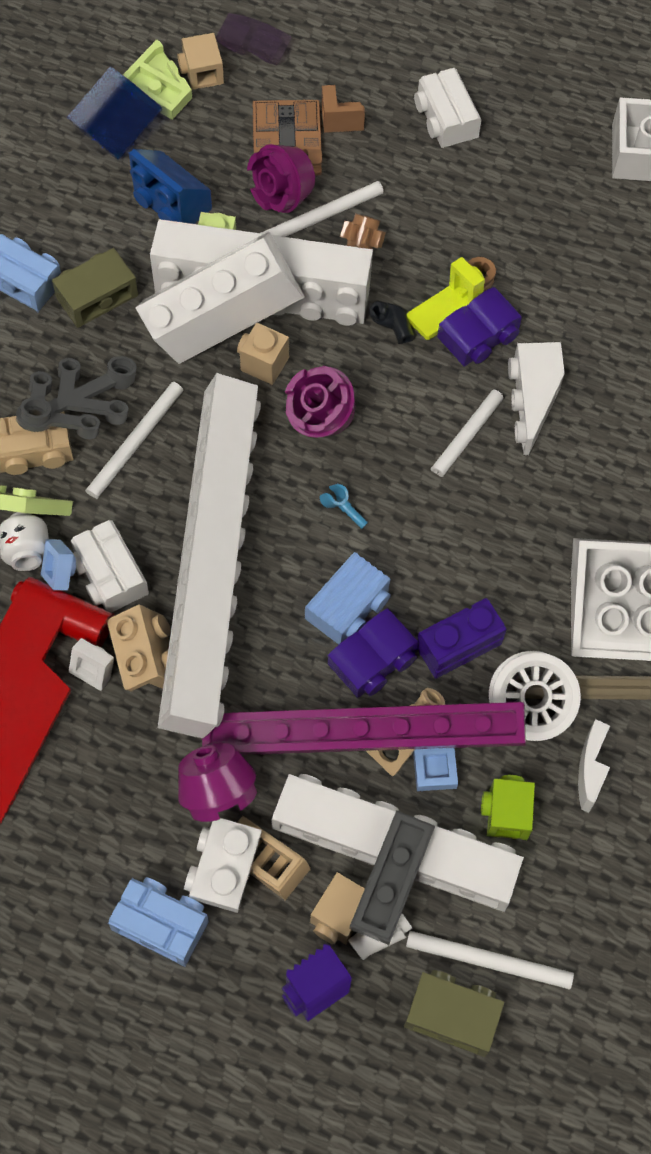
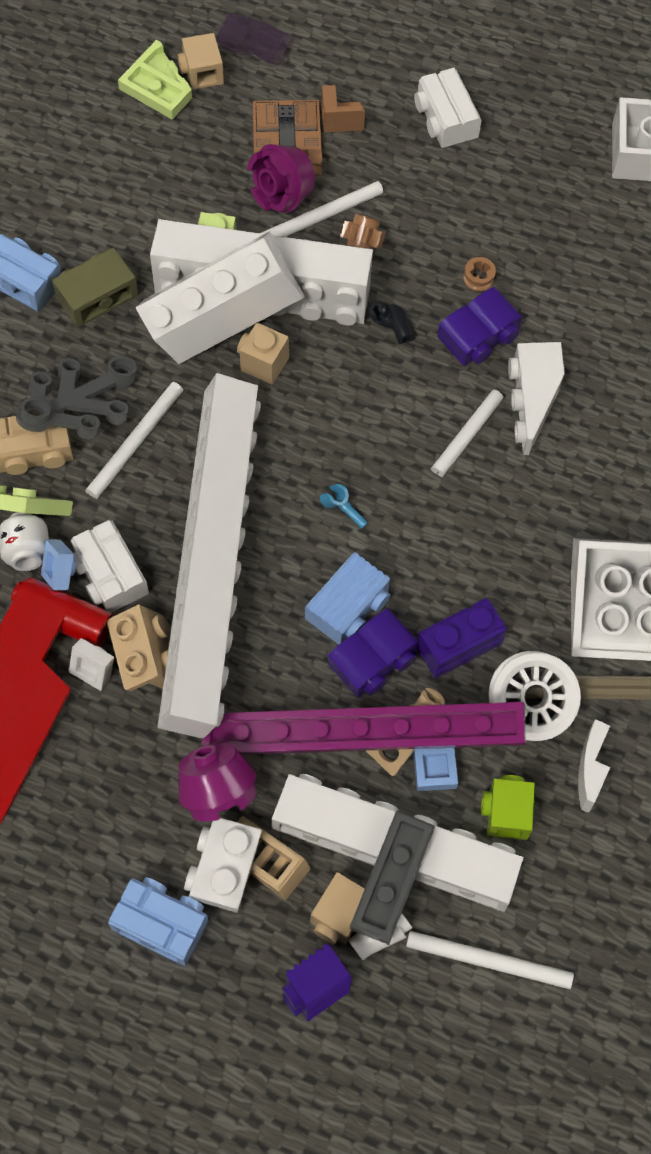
(114, 113): clear blue slope -> none
(167, 187): blue slope -> none
(320, 402): magenta cone -> none
(455, 1013): olive brick -> none
(464, 286): neon yellow bracket -> none

